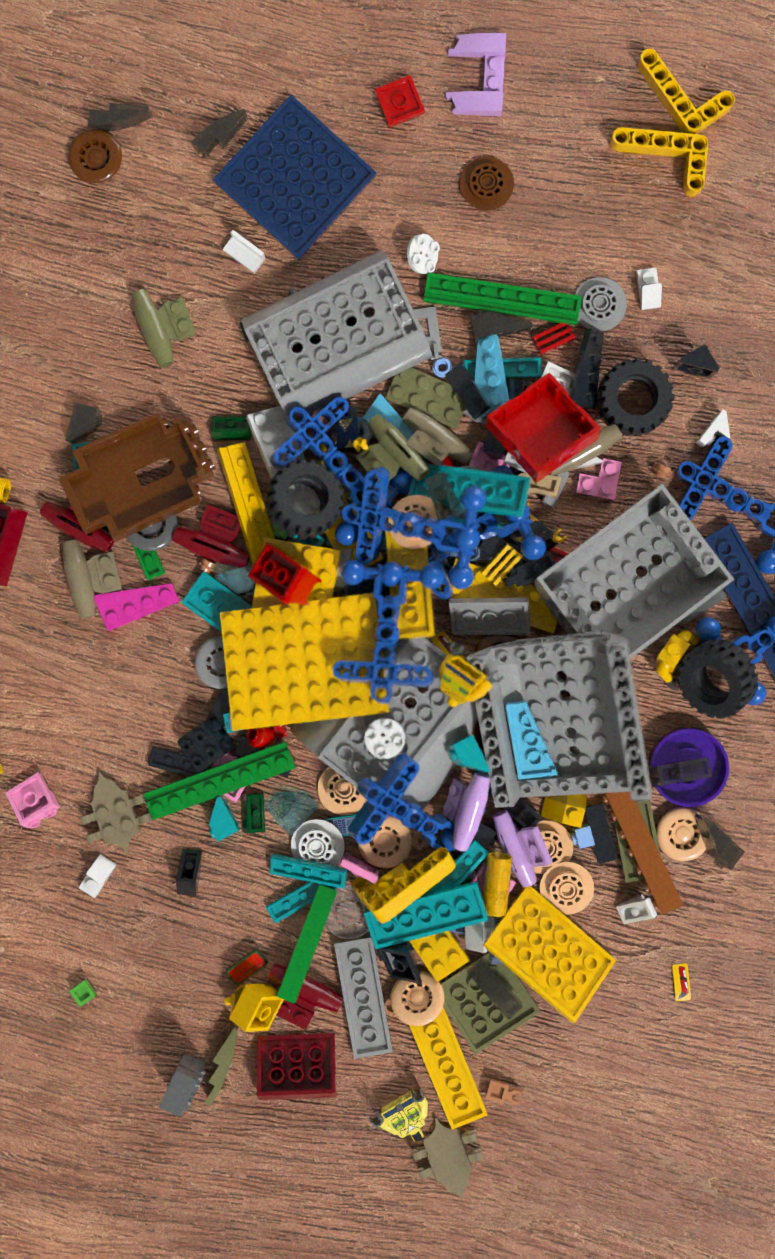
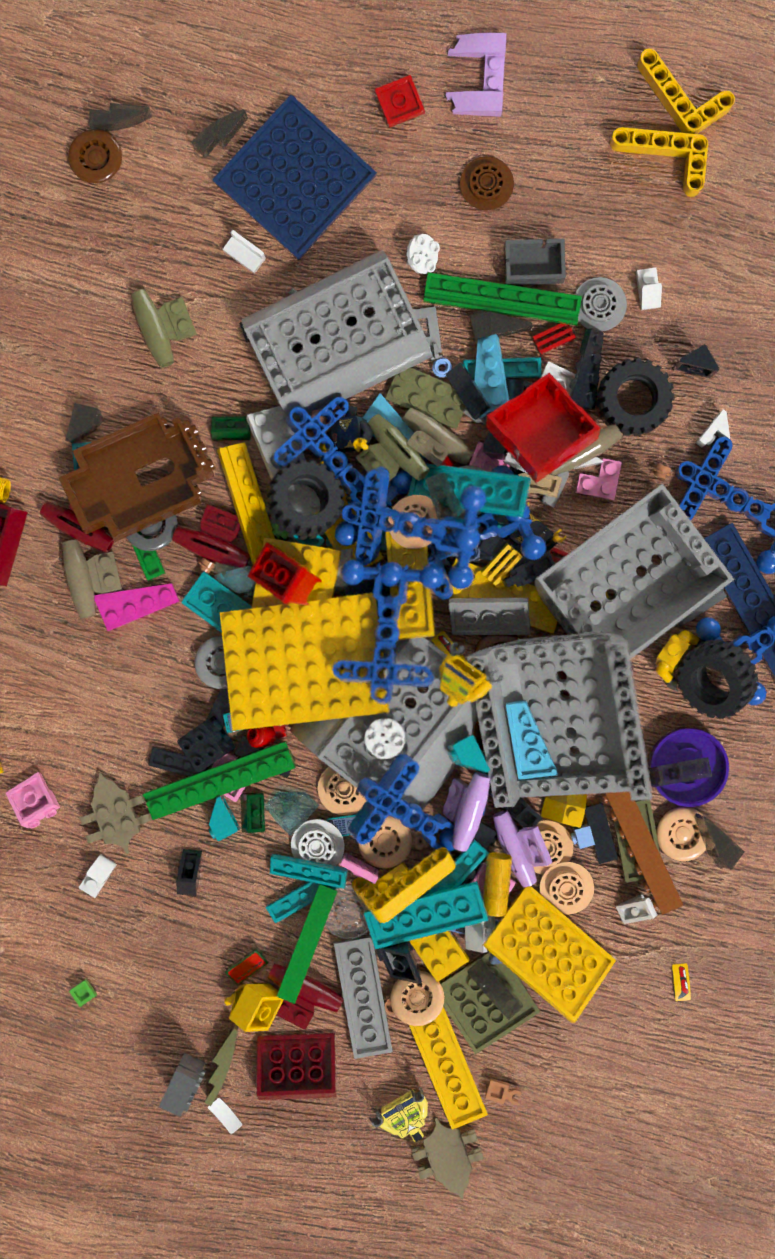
(225, 1115): none -> white sticker
(531, 265): none -> dark grey piece

